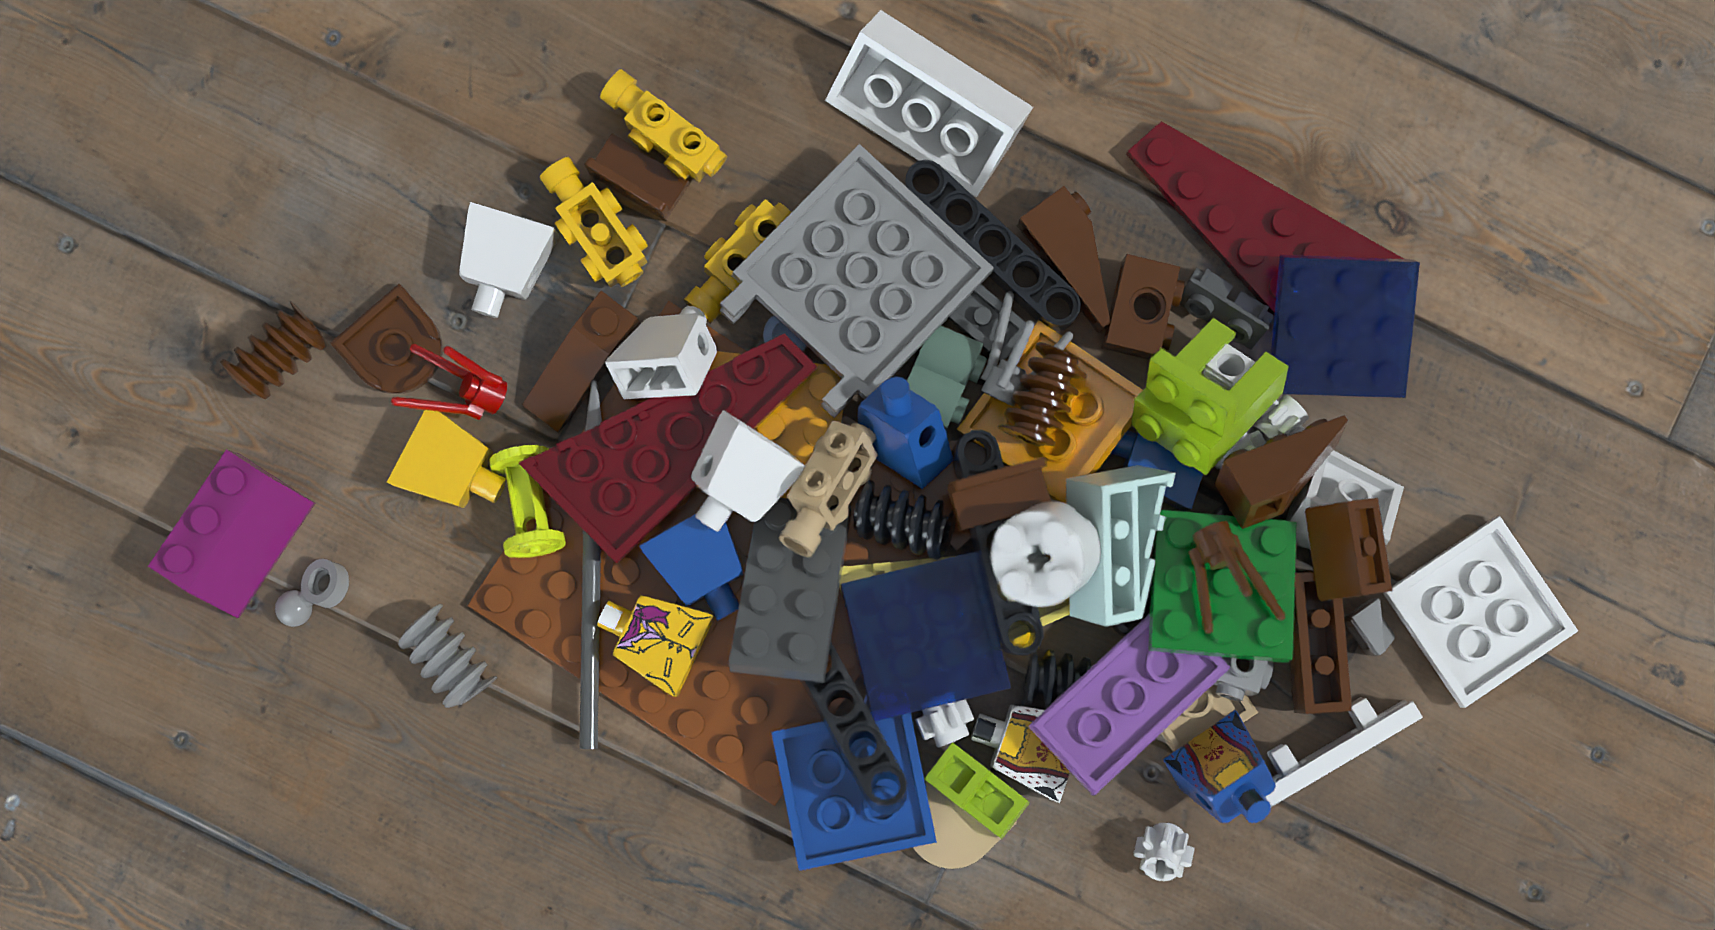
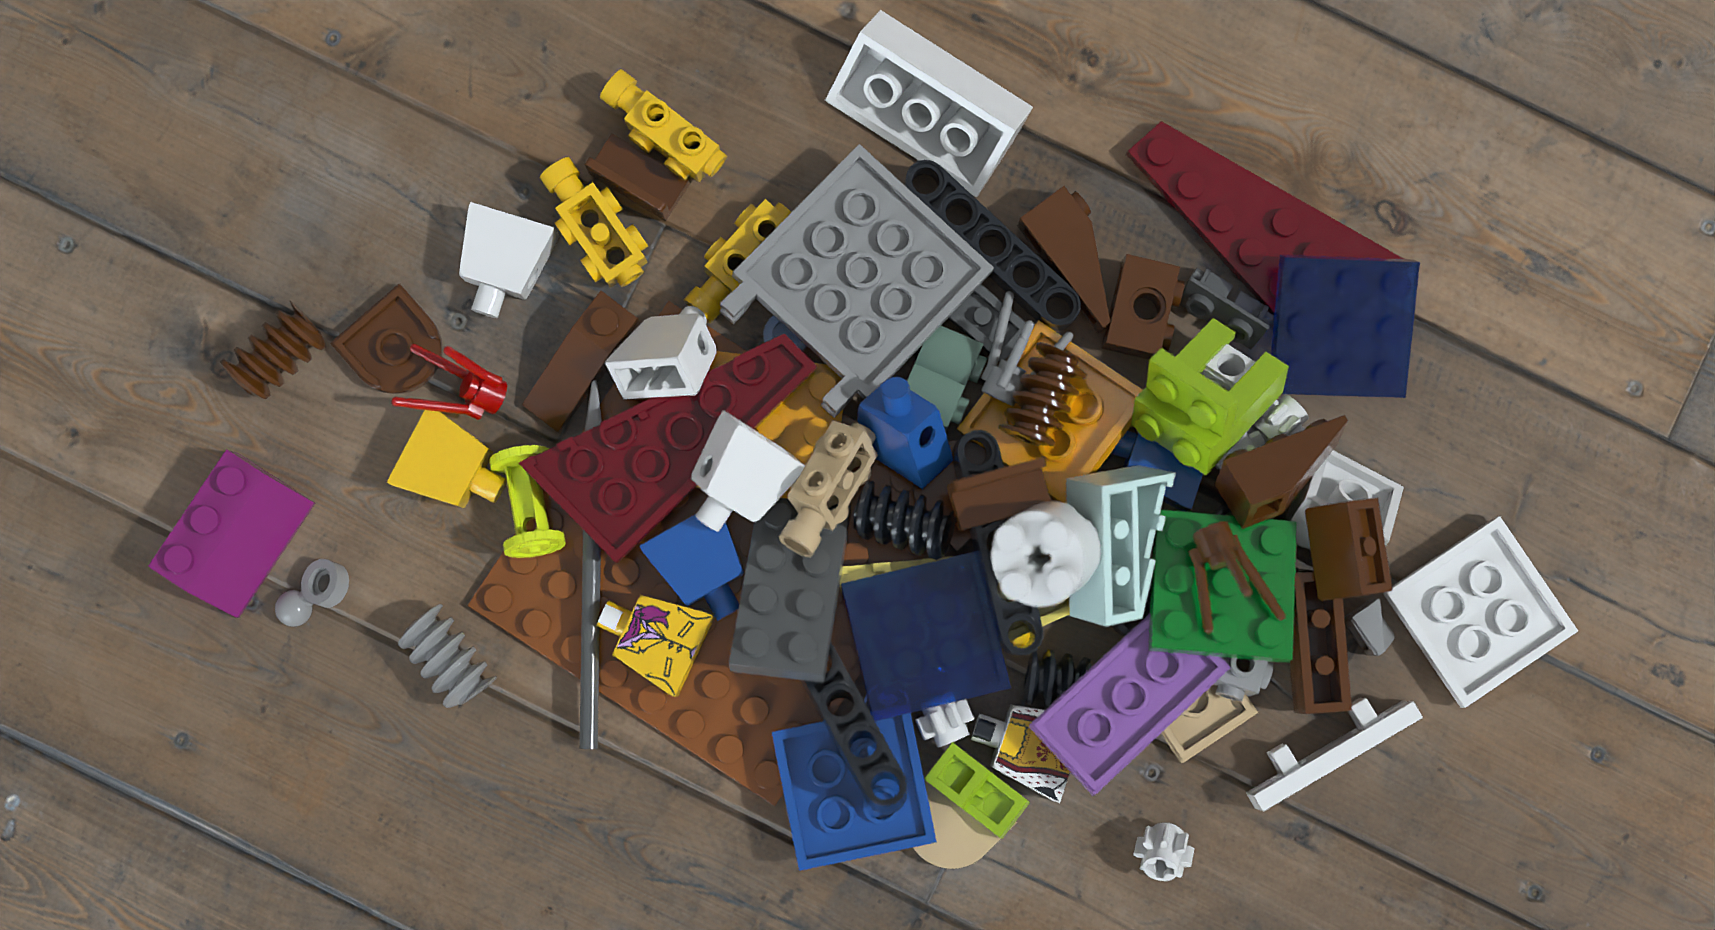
(1224, 772): torso -> none

